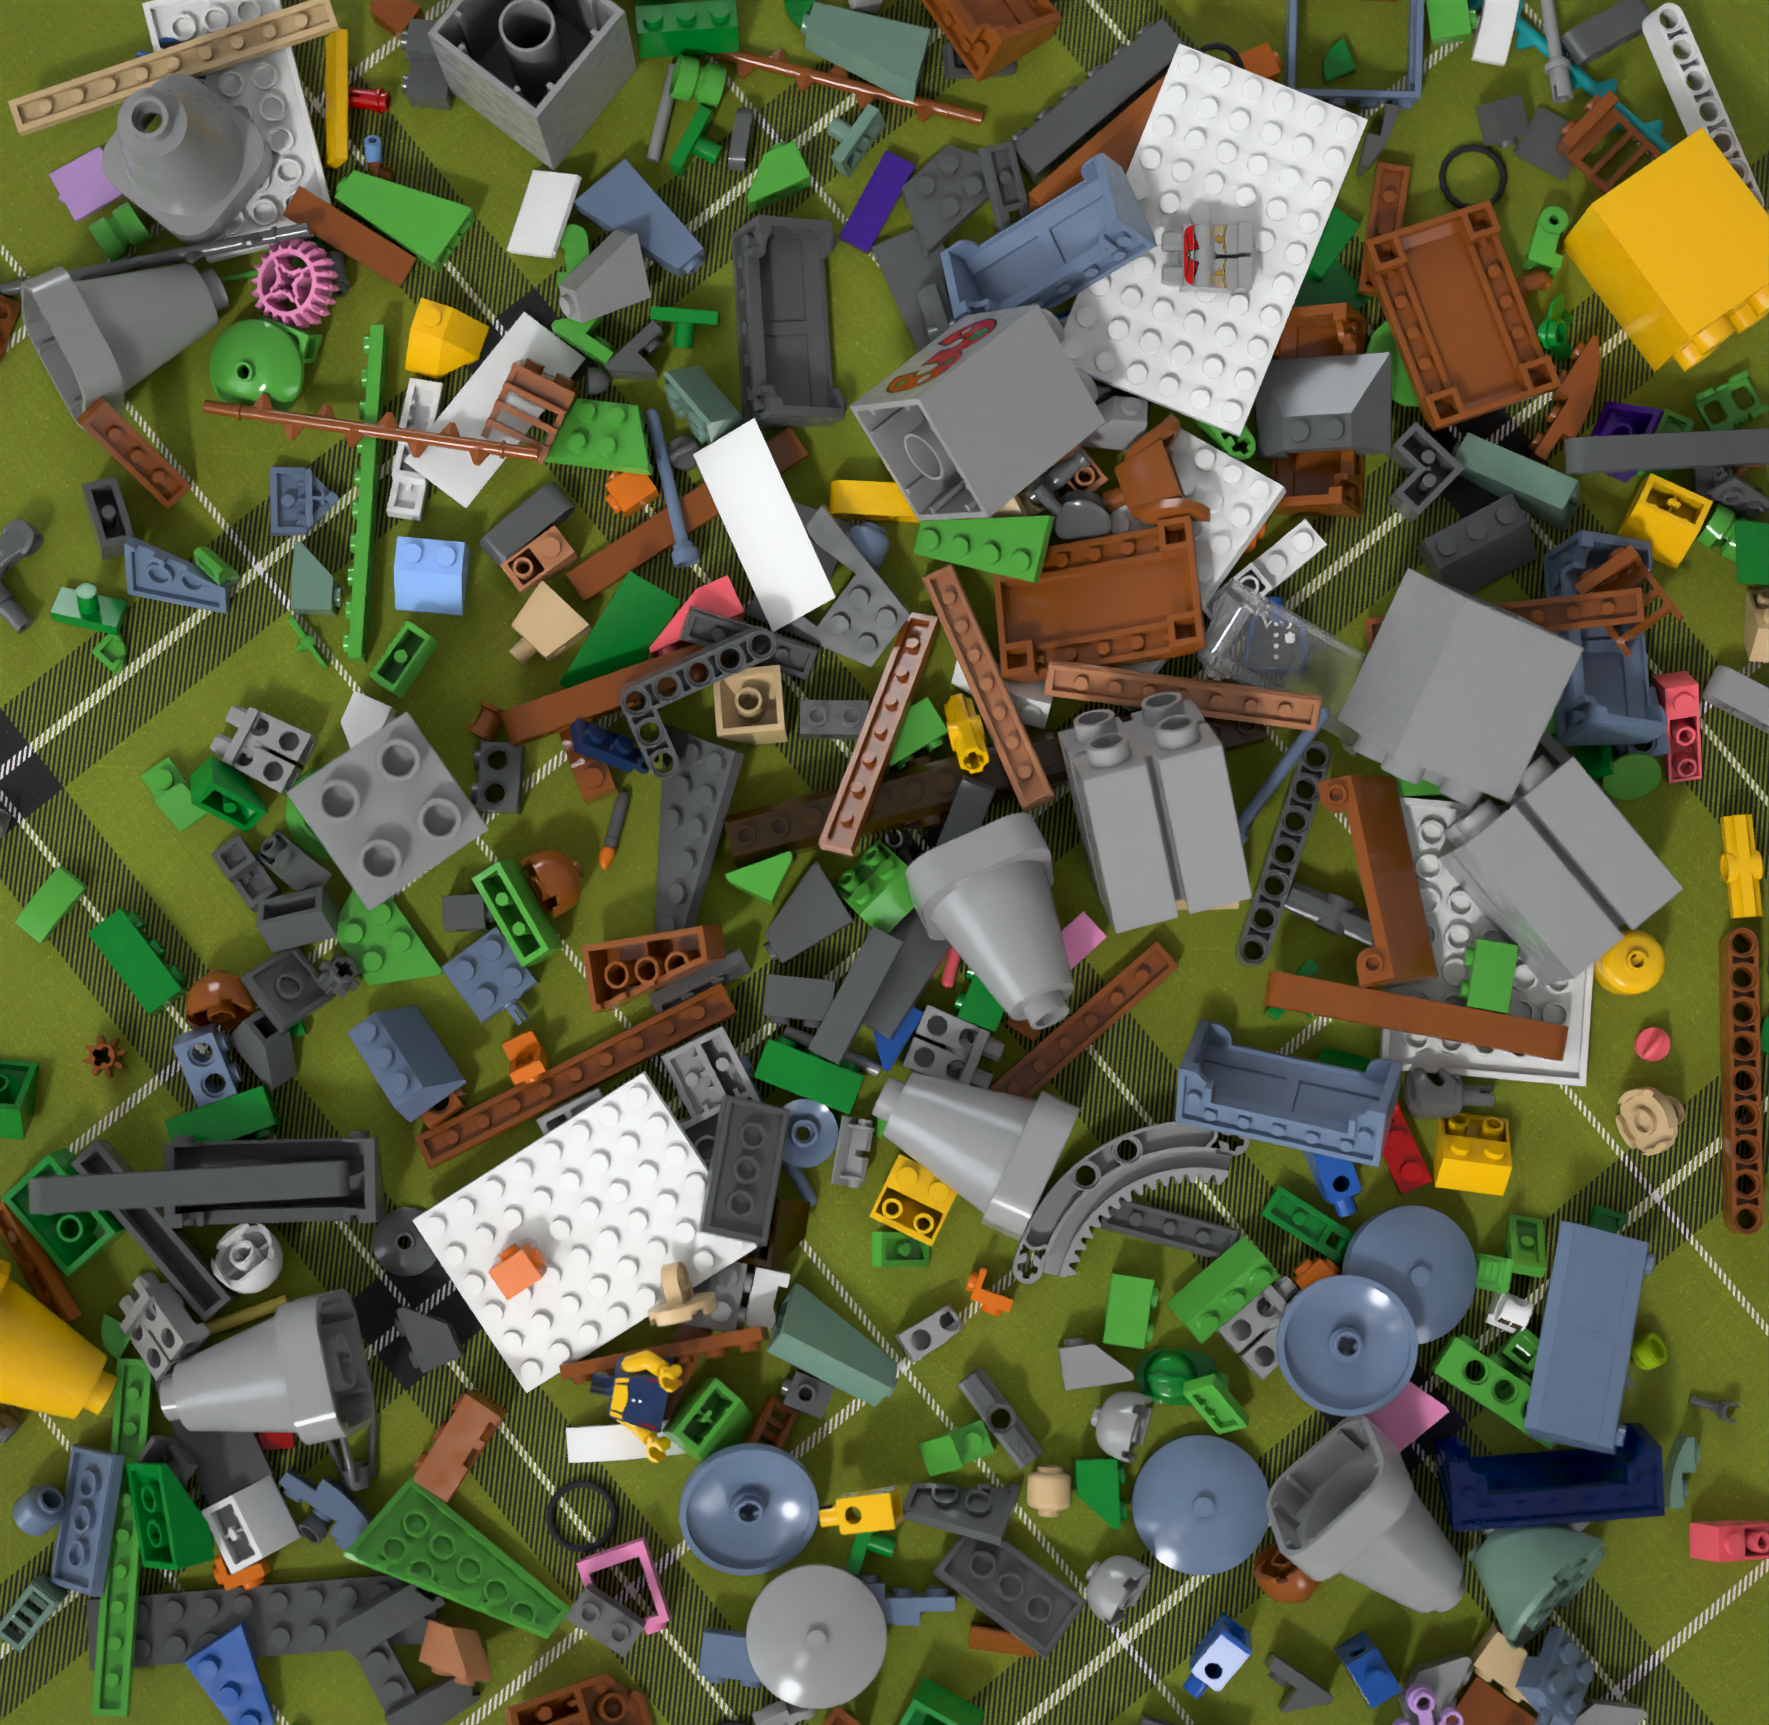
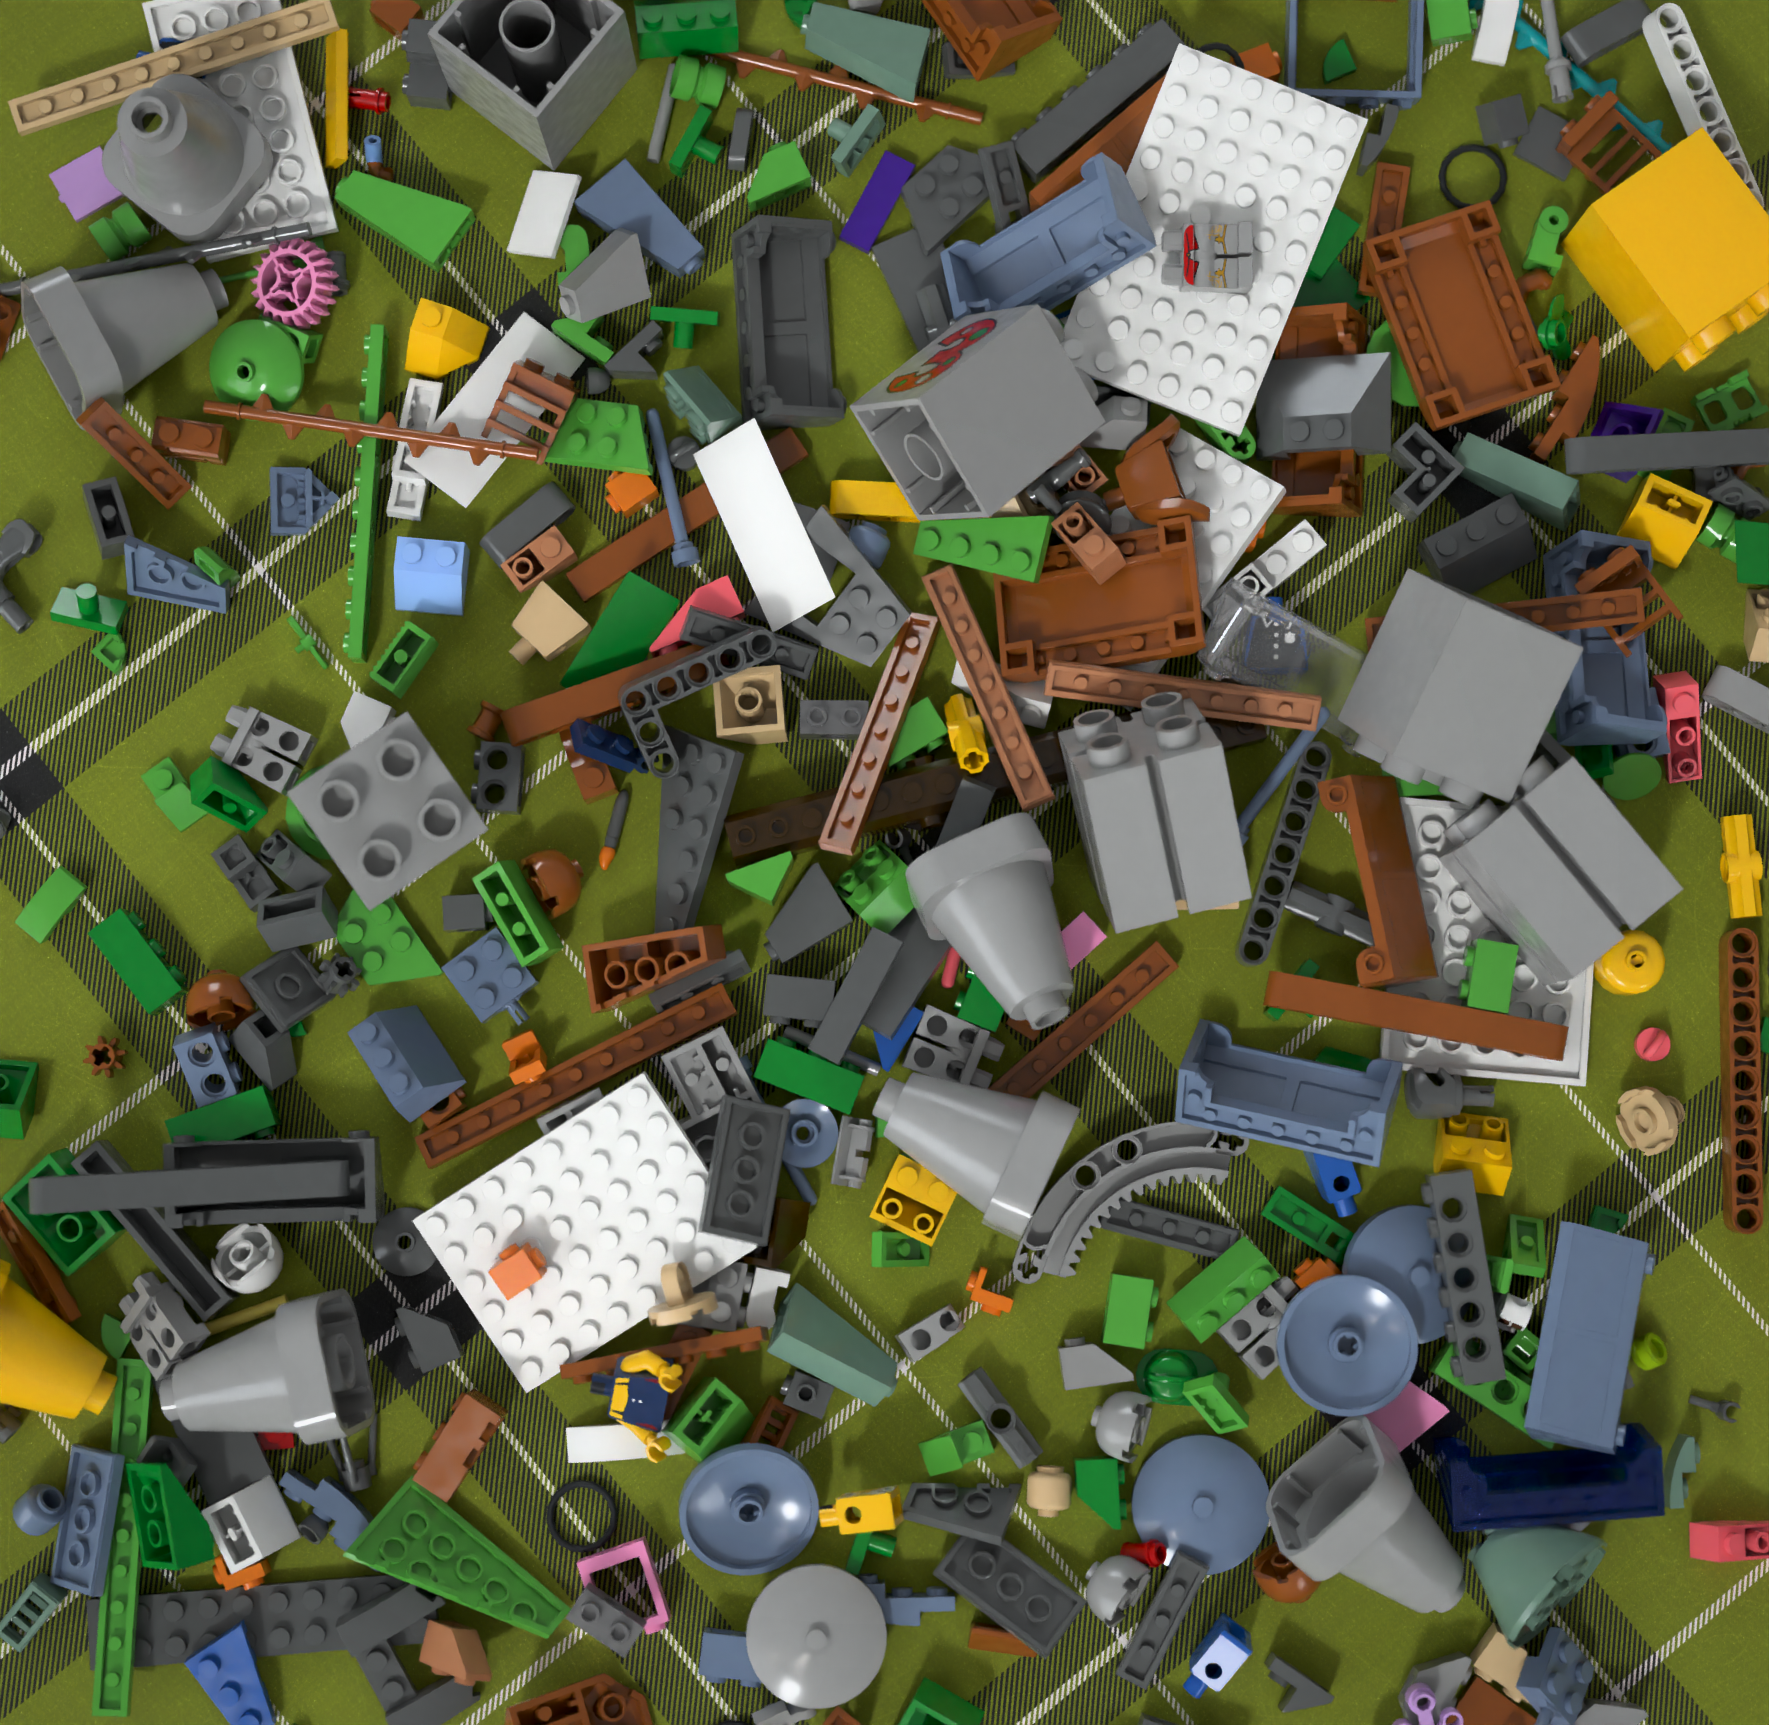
(191, 440): none -> dark orange brick
(313, 587): sand green slope -> none
(350, 236): dark orange tile -> none
(1089, 543): none -> nougat slope
(1148, 1553): none -> red pin
(1162, 1619): none -> dark grey tile
(1367, 1670): blue torso -> none
(1403, 1156): red plate -> none
(1488, 1362): none -> dark grey brick

